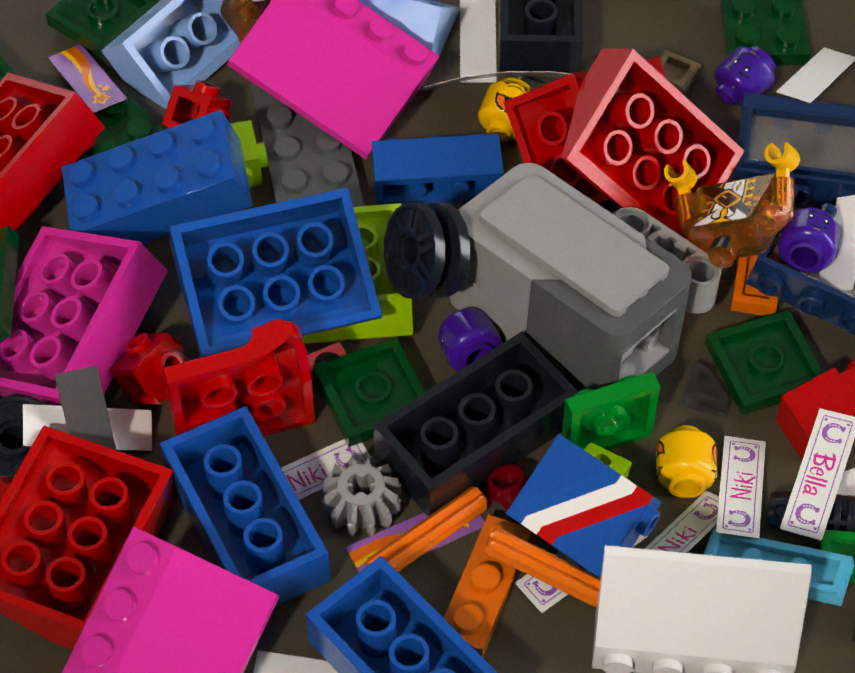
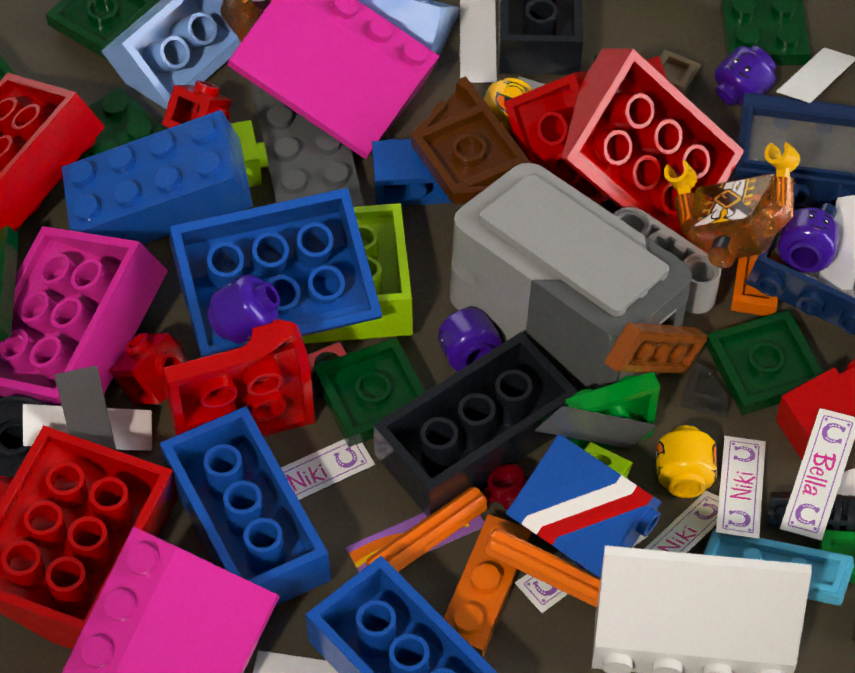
(87, 78): medium lavender sticker -> none
(242, 306): none -> dark purple head
(361, 496): light grey gear -> none
(426, 250): black wheel -> none
(465, 144): none -> reddish brown wing
(507, 73): white sticker -> none
(595, 427): none -> dark grey sticker
(655, 348): none -> dark orange tile

